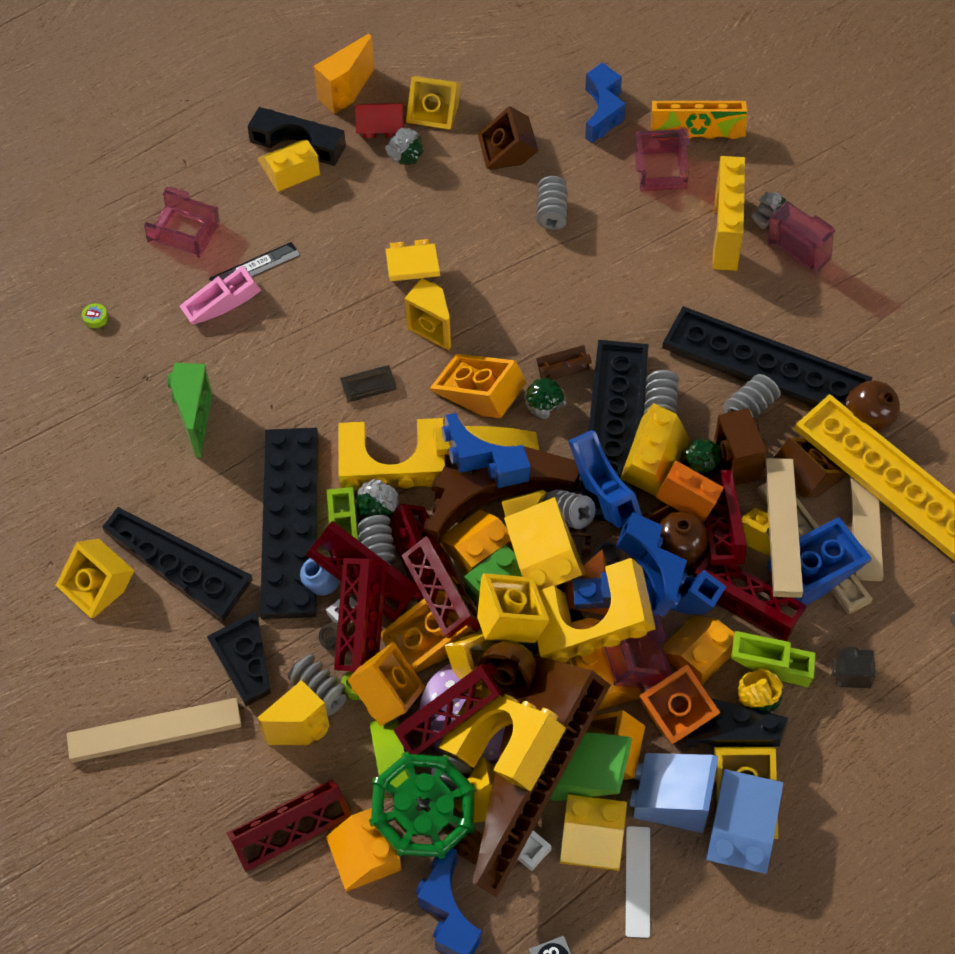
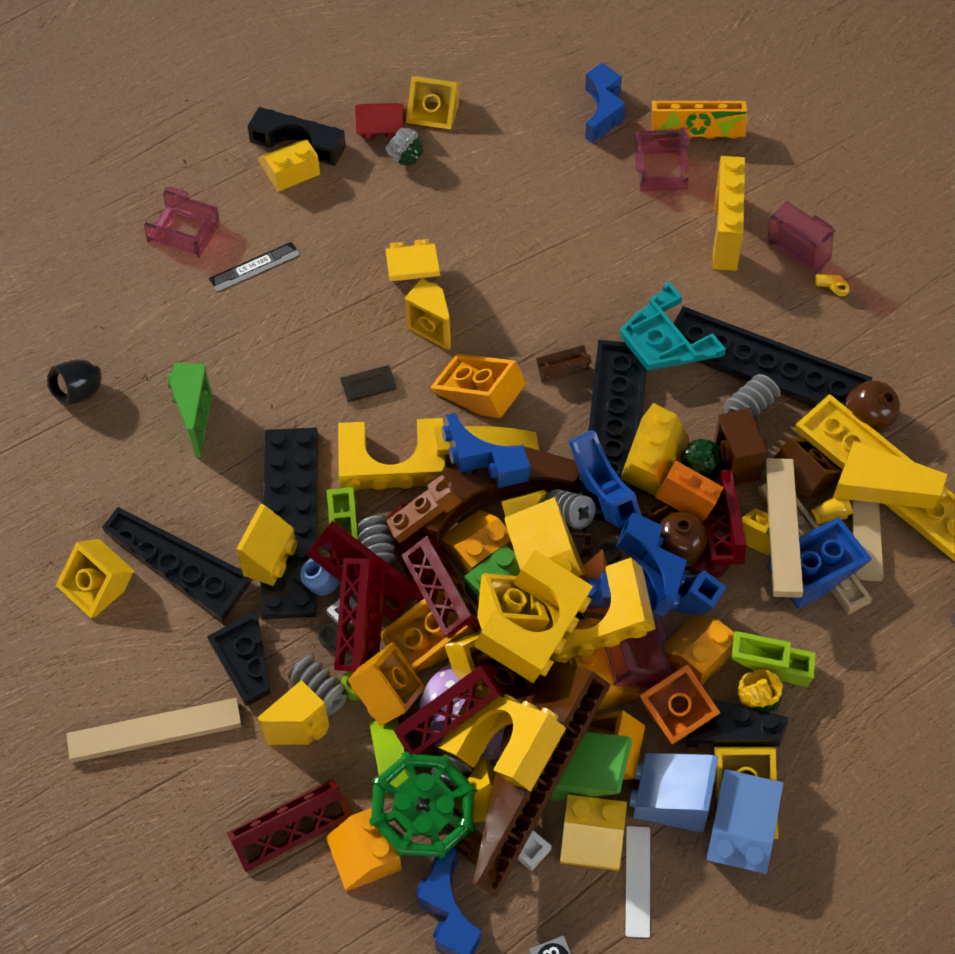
(81, 381): none -> black piece
(94, 315): lime tile -> none
(220, 296): bright pink slope -> none
(266, 546): none -> yellow slope
(344, 74): light orange slope -> none
(377, 499): piece -> none
(424, 508): none -> dark orange plate
(507, 140): reddish brown slope -> none
(527, 650): none -> yellow arch
(543, 397): dark green piece -> none
(552, 203): light grey piece -> none
(659, 342): none -> teal wing
(662, 390): light grey piece -> none
(745, 604): dark red fence -> none
(769, 205): light grey piece -> none
(831, 510): none -> yellow cone
(833, 282): none -> yellow arm
(854, 668): clear smoke brick -> none
(889, 479): none -> yellow slope

